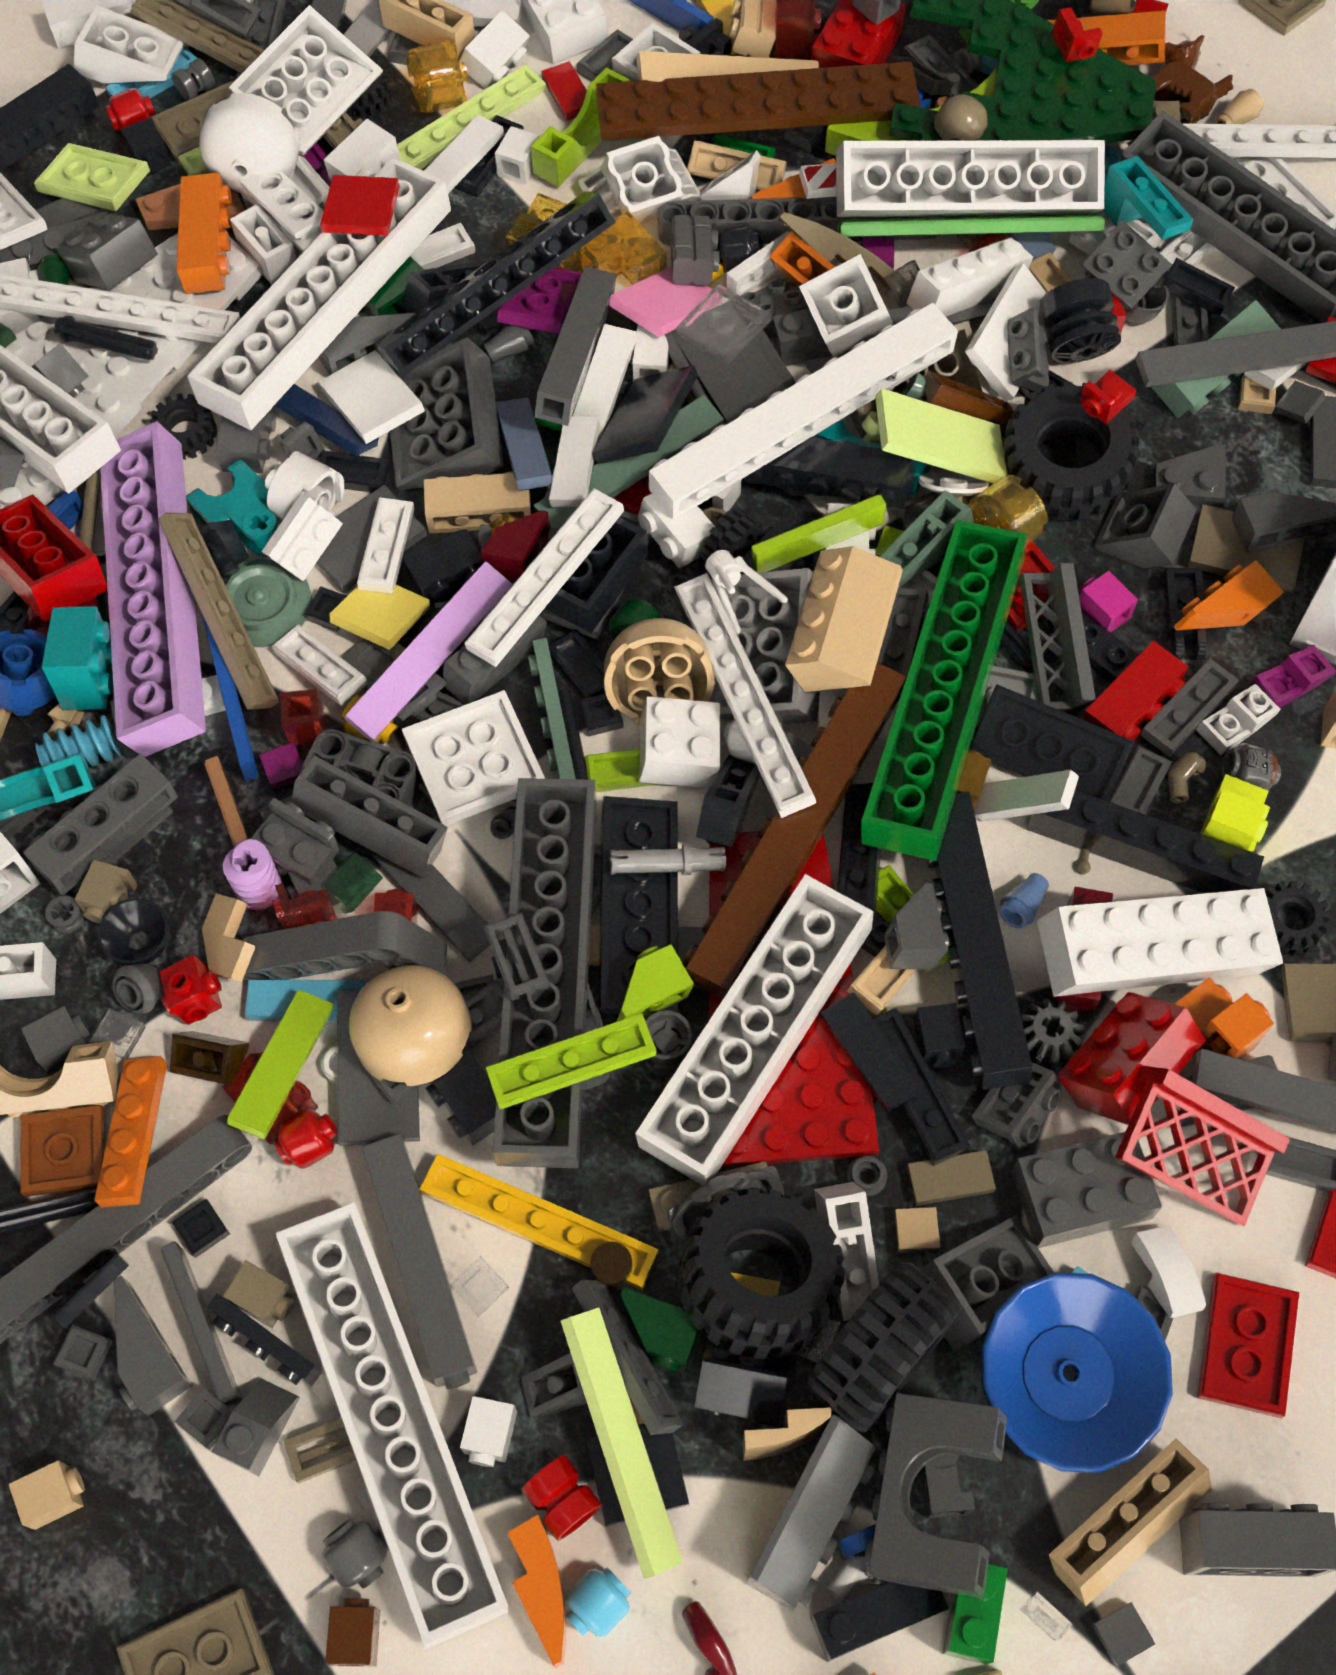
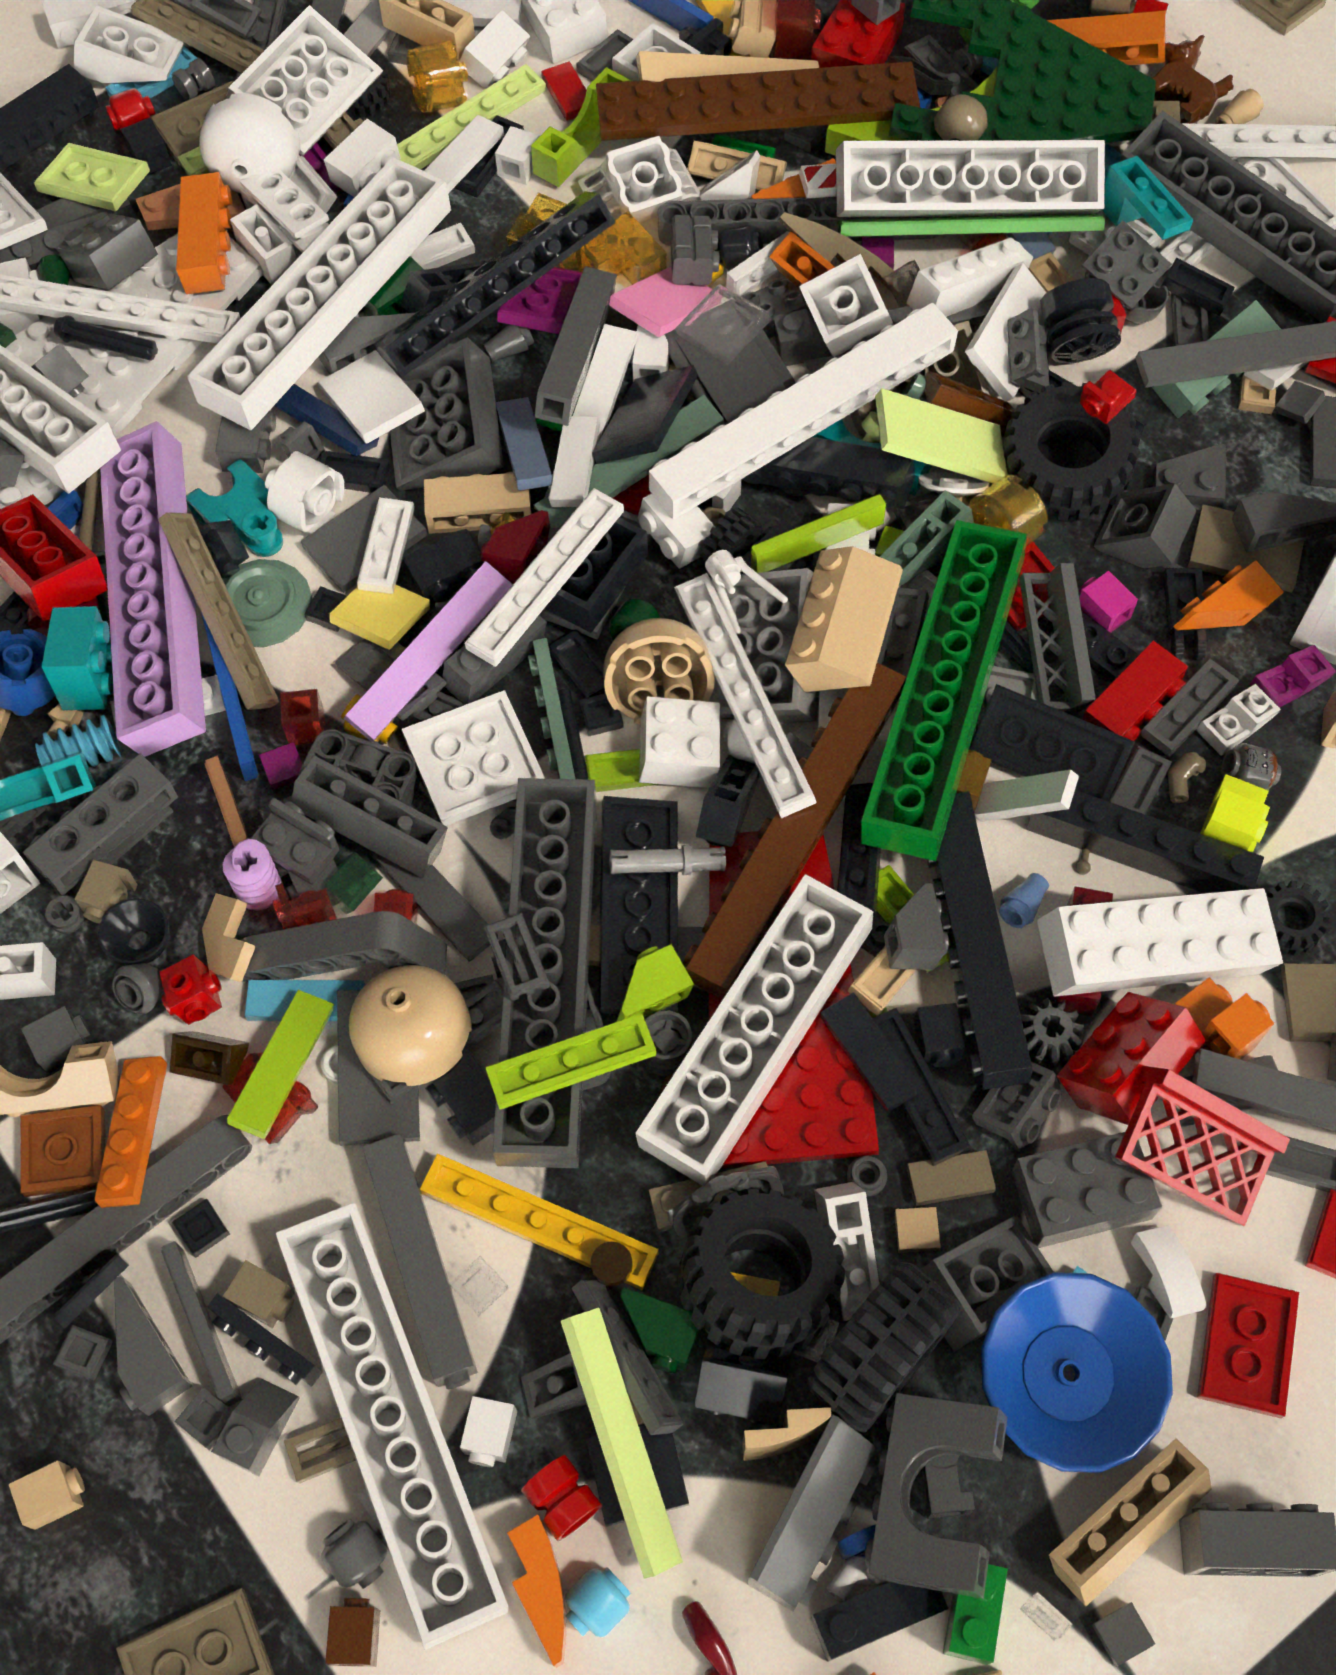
(121, 1030): clear tile -> none
(187, 410): black tyre -> none
(302, 537): white plate -> none
(305, 1138): red head -> none
(320, 665): white tile -> none
(360, 205): red tile -> none
(1072, 39): red bracket -> none

